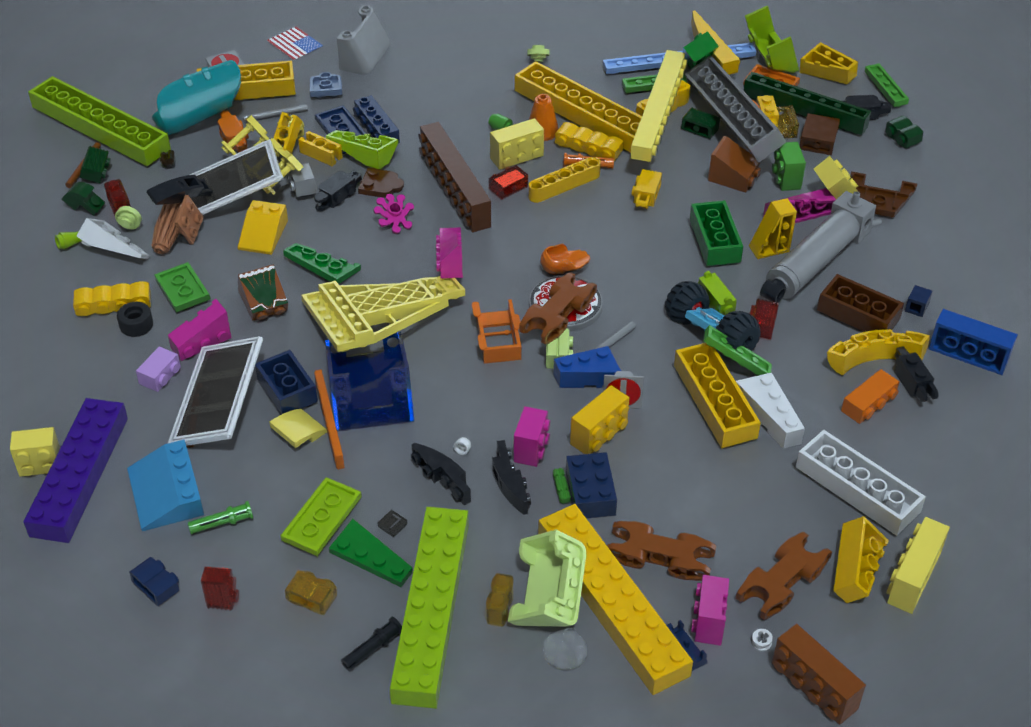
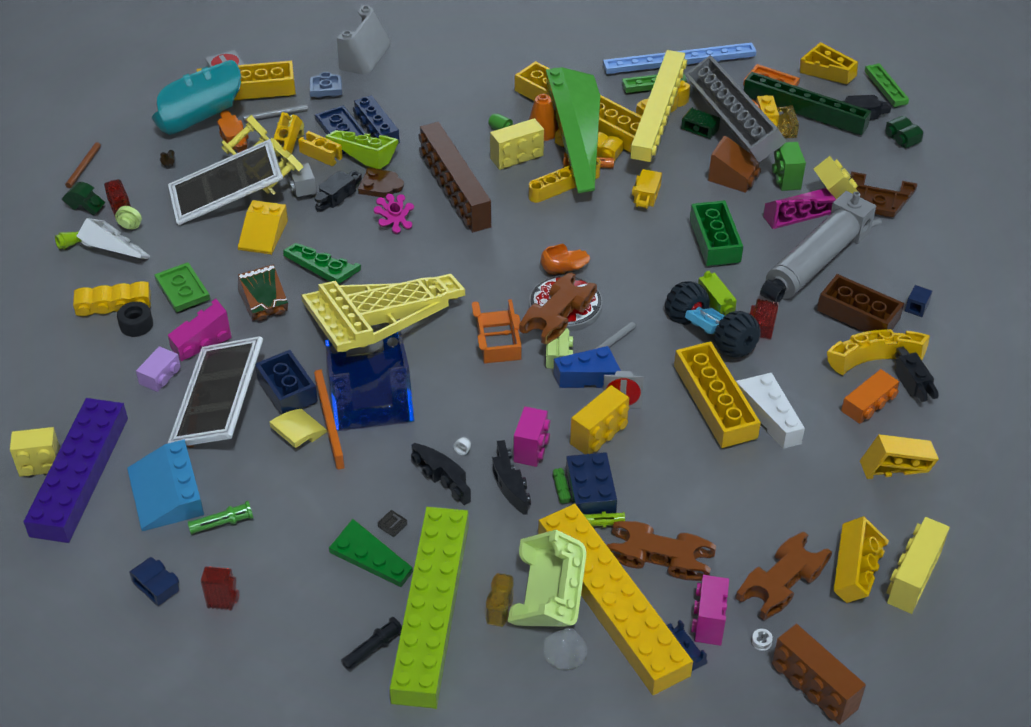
(94, 164): dark green brick -> none
(99, 120): lime brick -> none
(175, 190): black slope -> none
(176, 219): nougat plate -> none
(295, 43): sticker -> none
(311, 592): clear yellow brick -> none
(321, 516): lime plate -> none
(449, 253): dark pink wedge -> none
(508, 182): clear red brick -> none
(538, 53): yellowish green plate -> none
(577, 114): none -> bright green wedge
(604, 519): none -> lime pin
(699, 49): green wedge -> none
(723, 54): yellow slope -> none
(741, 354): bright green plate -> none
(775, 230): yellow wedge -> none
(777, 53): lime windscreen -> none
(819, 134): reddish brown panel -> none
(860, 482): white brick -> none
(898, 454): none -> yellow wedge
(972, 341): blue brick -> none

